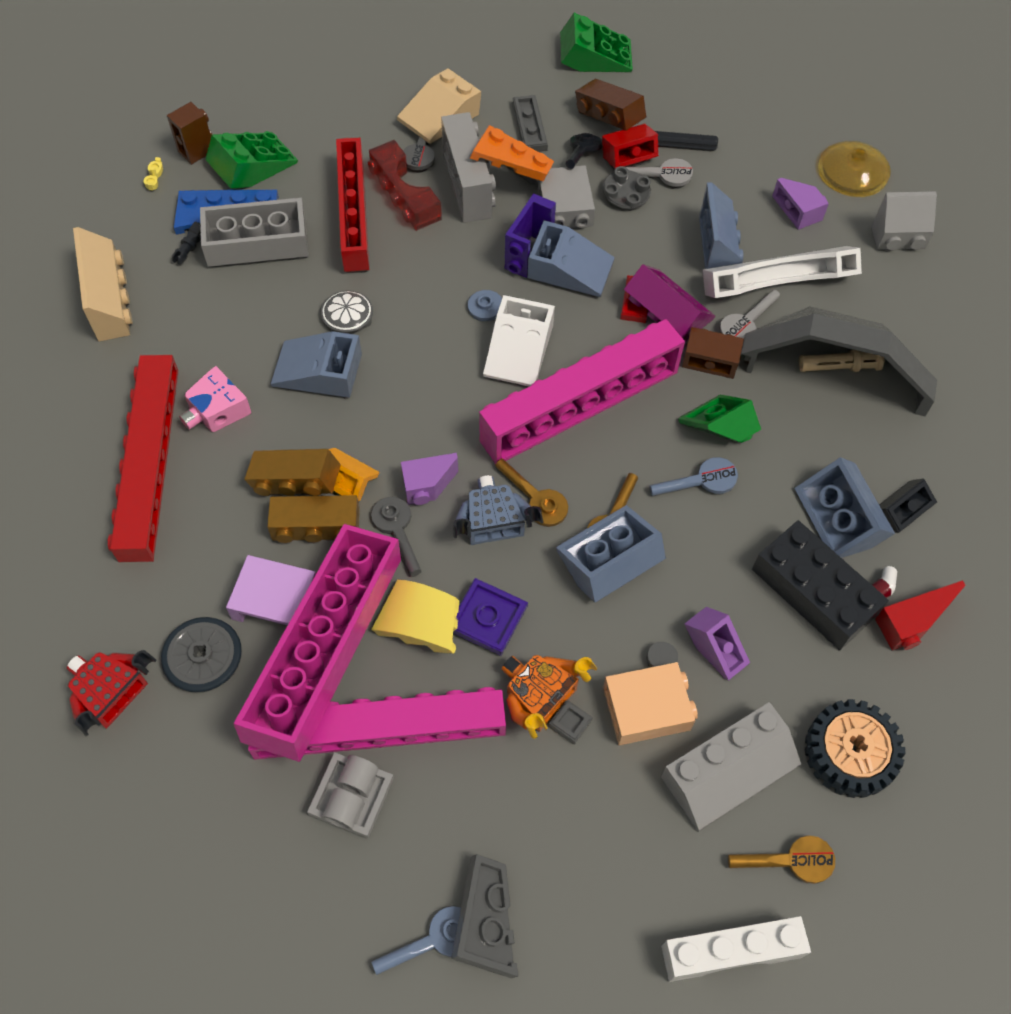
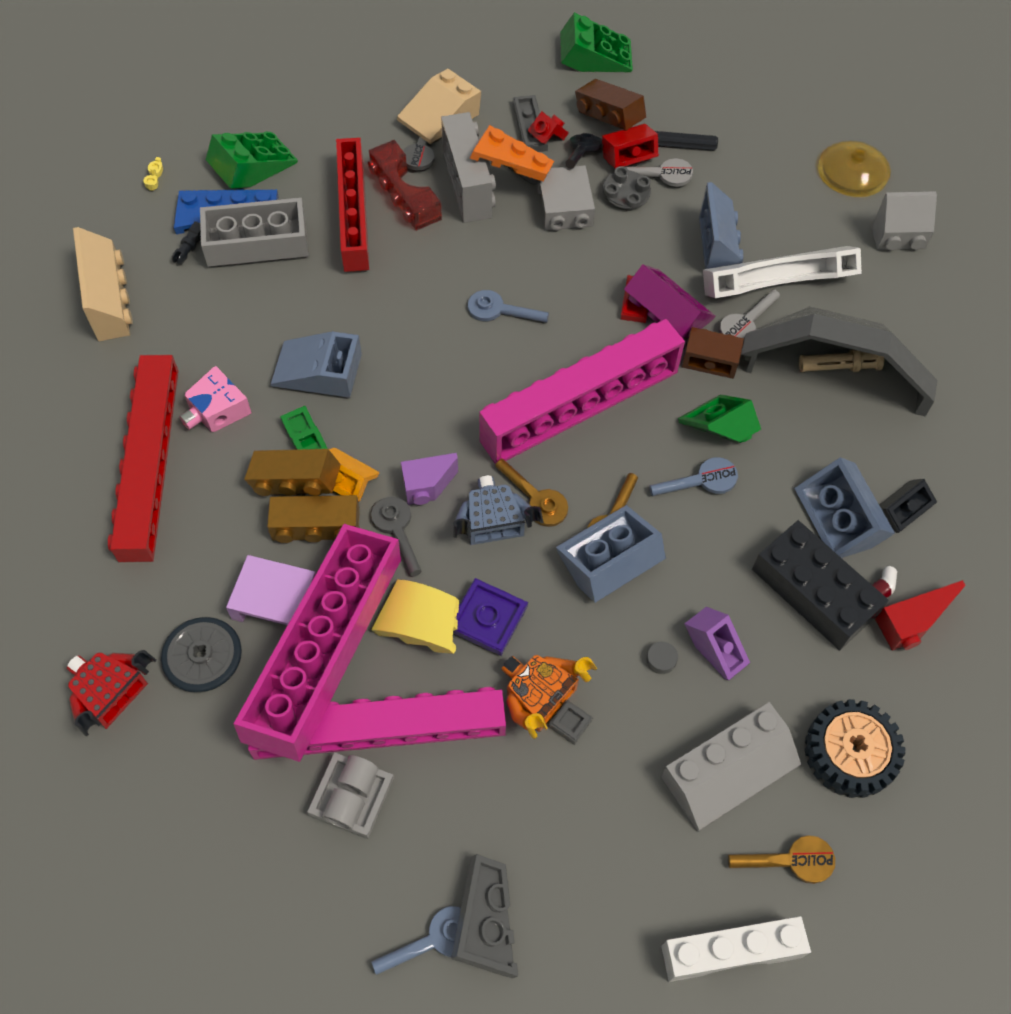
(190, 132): reddish brown brick -> none
(302, 430): none -> green slope
(347, 311): dish -> none
(519, 340): white slope -> none
(523, 228): dark purple panel -> none
(545, 127): none -> red bracket
(569, 260): sand blue slope -> none
(649, 703): light nougat brick -> none
(800, 202): medium lavender slope -> none

